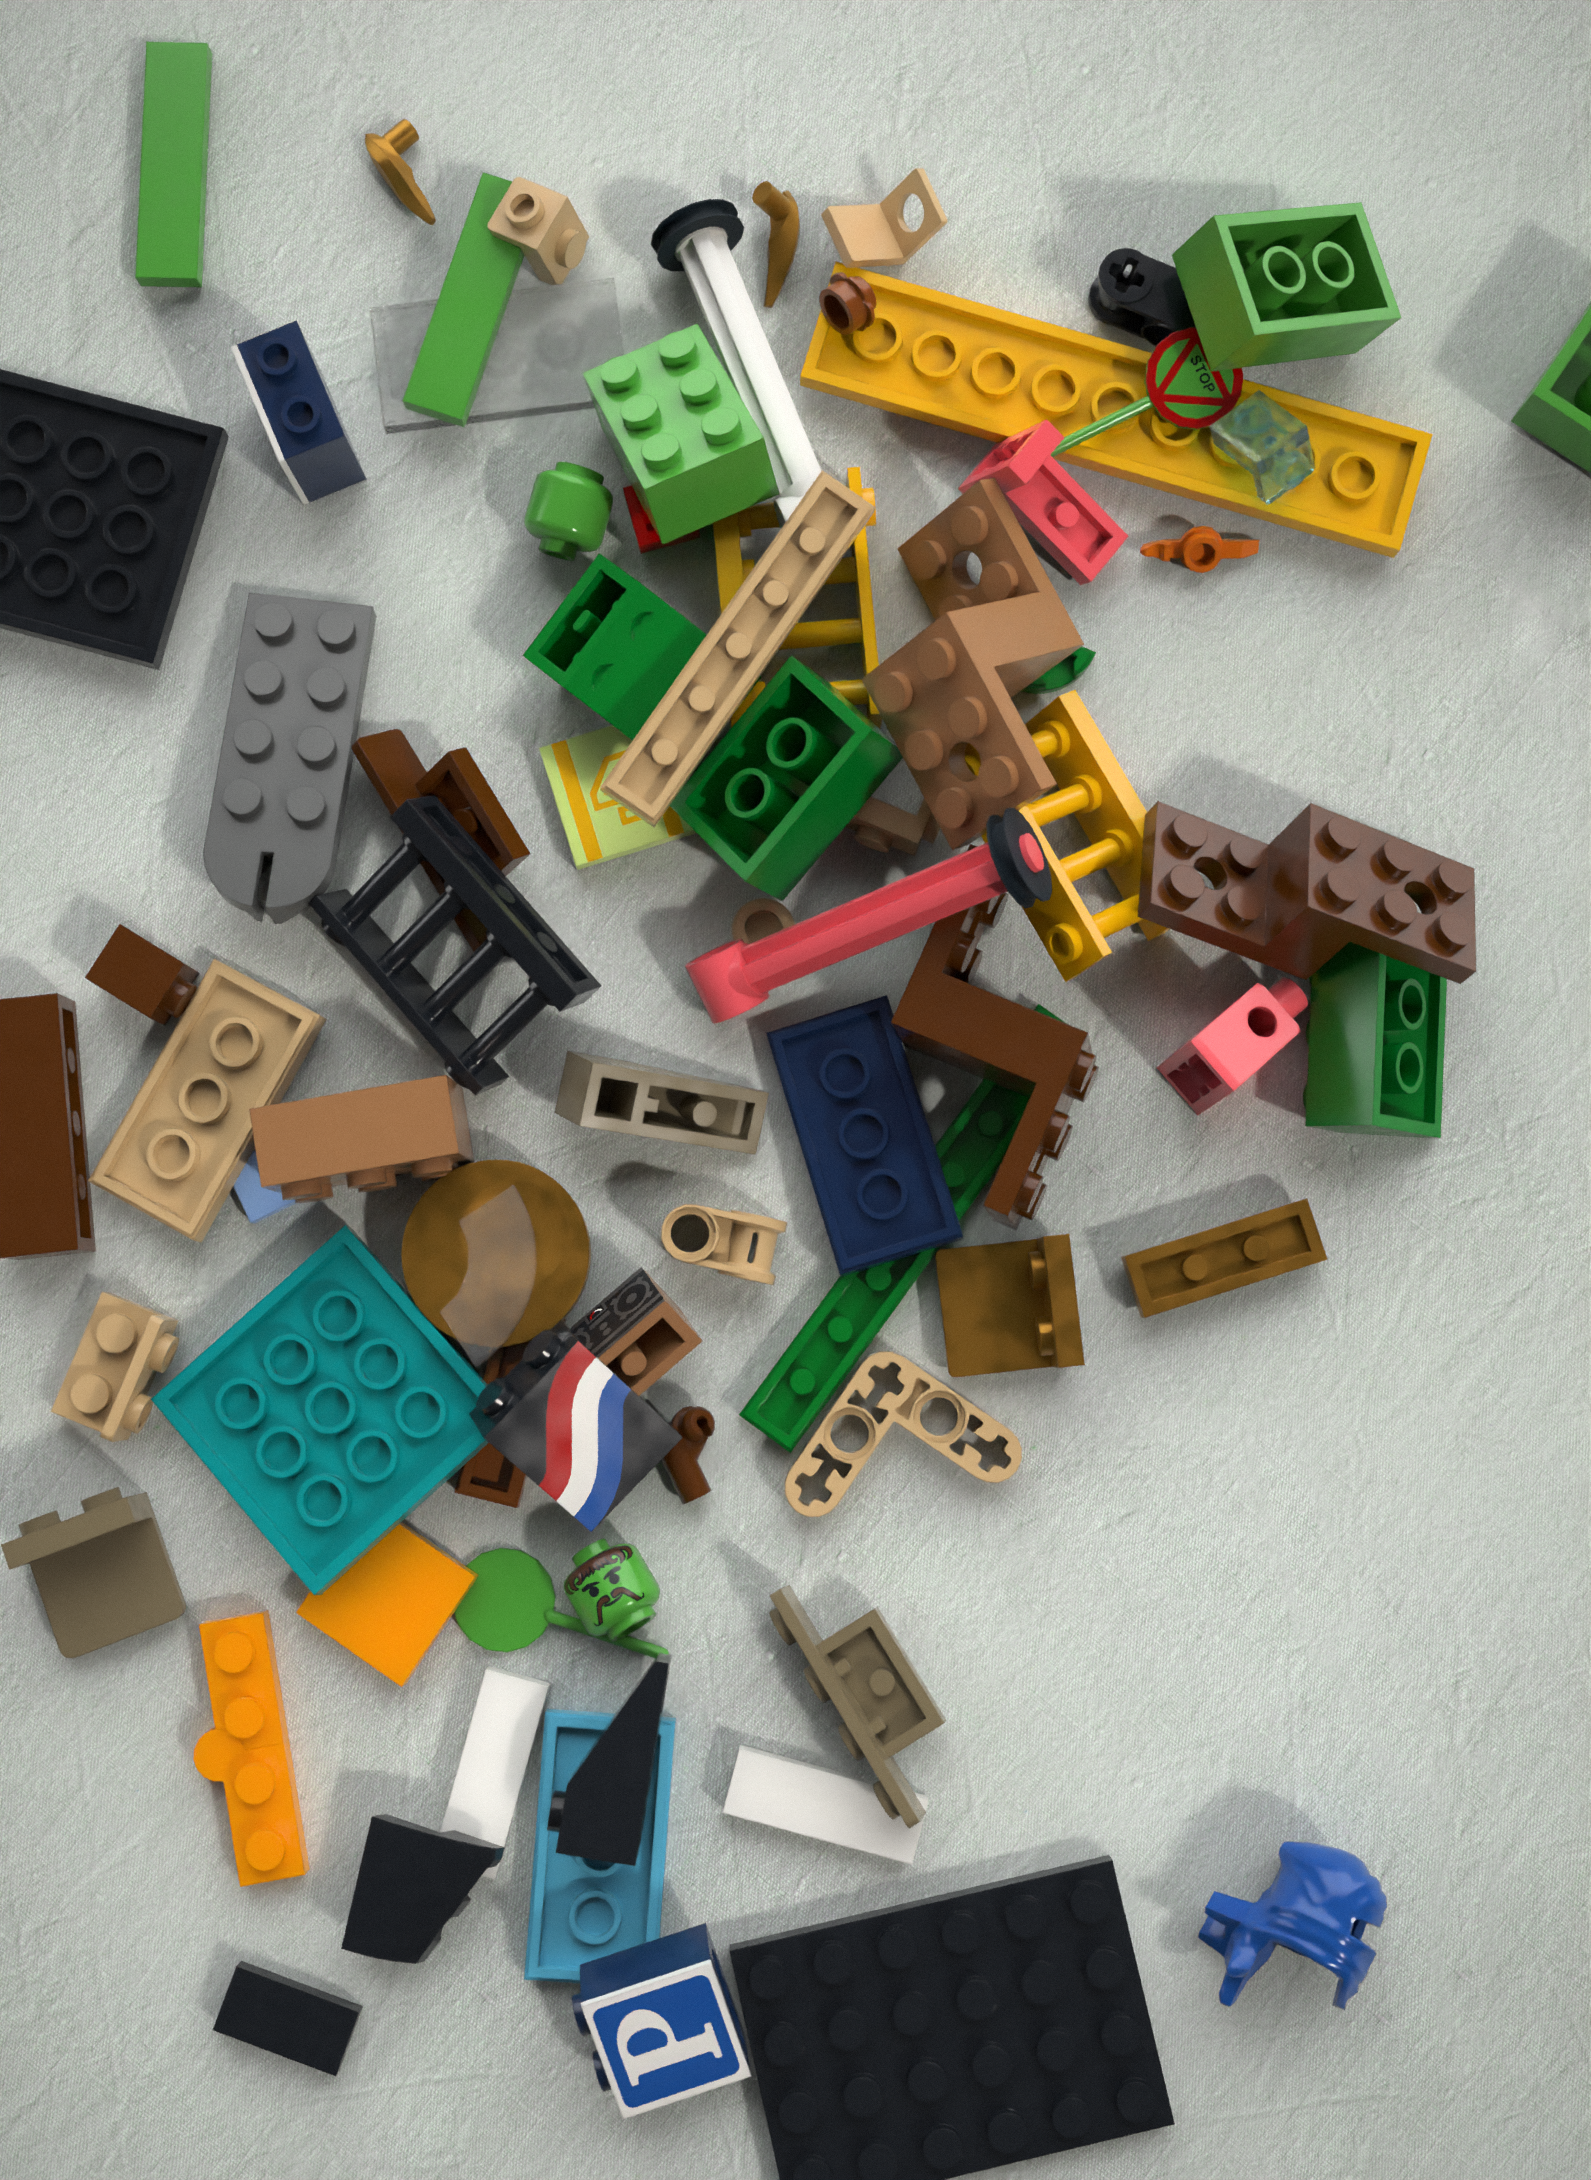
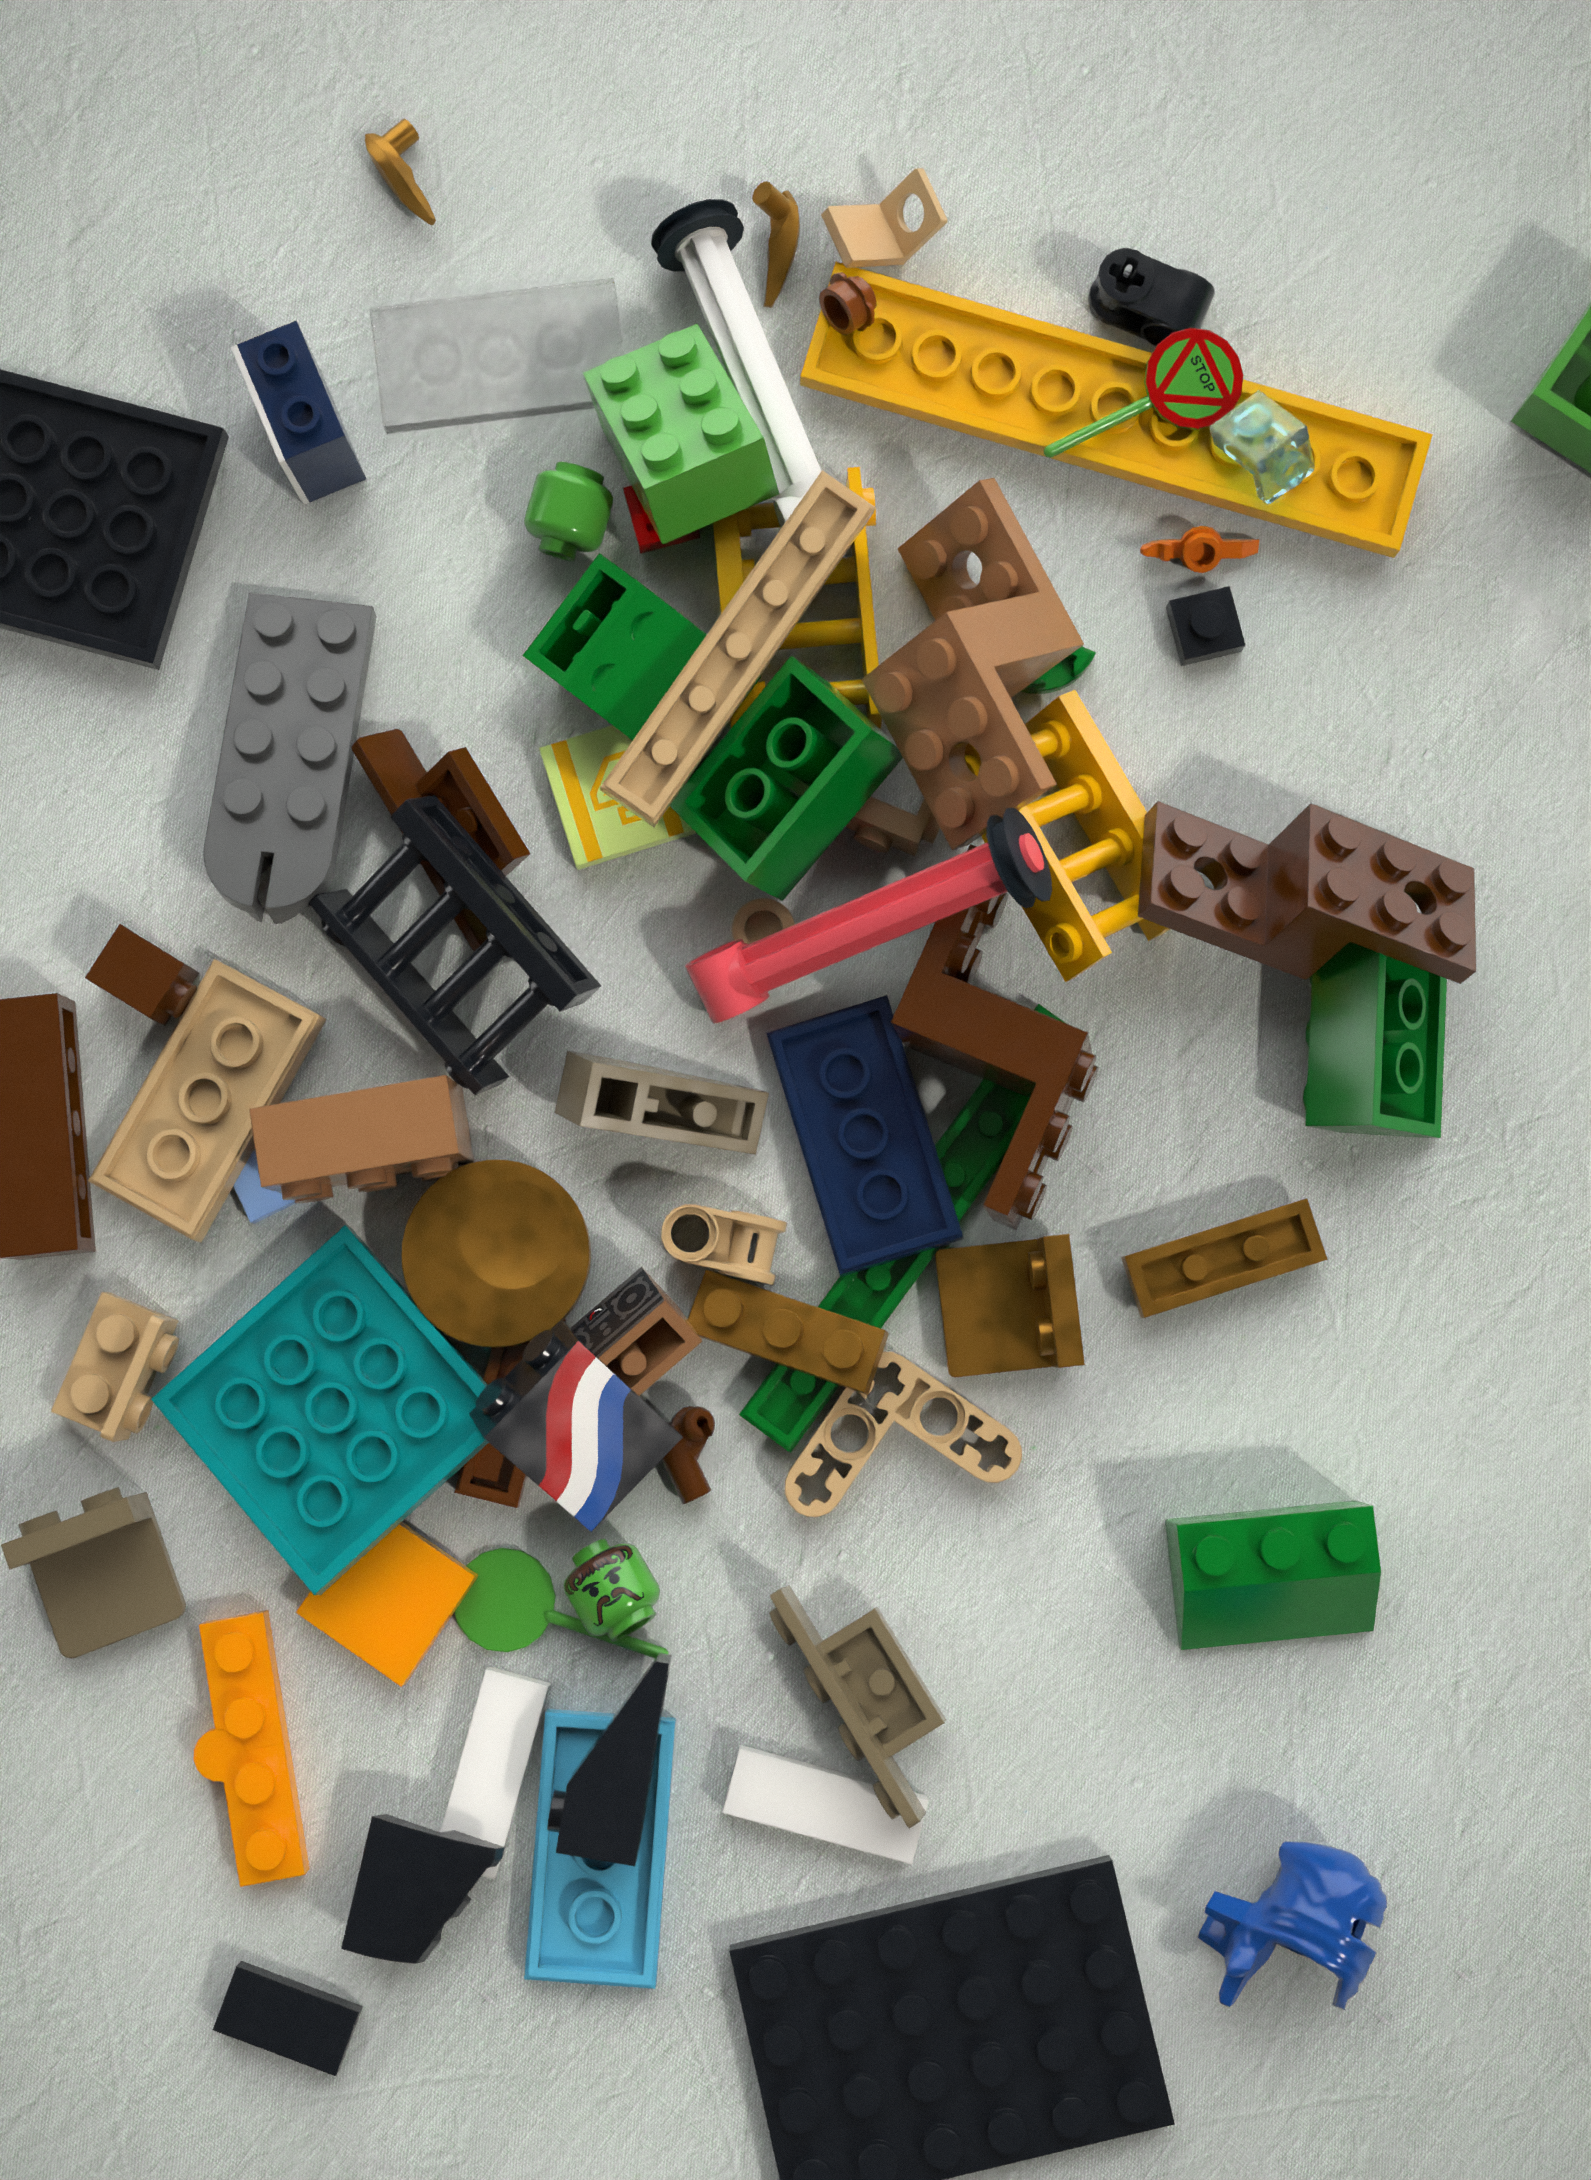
(174, 164): bright green tile -> none
(466, 314): bright green tile -> none
(497, 1278): clear tile -> none
(543, 228): tan bracket -> none
(661, 2021): piece -> none
(787, 1331): none -> pearl gold plate
(1050, 501): coral bracket -> none
(1205, 626): none -> black plate
(1235, 1044): coral torso -> none
(1274, 1574): none -> green slope
(1285, 285): bright green brick -> none

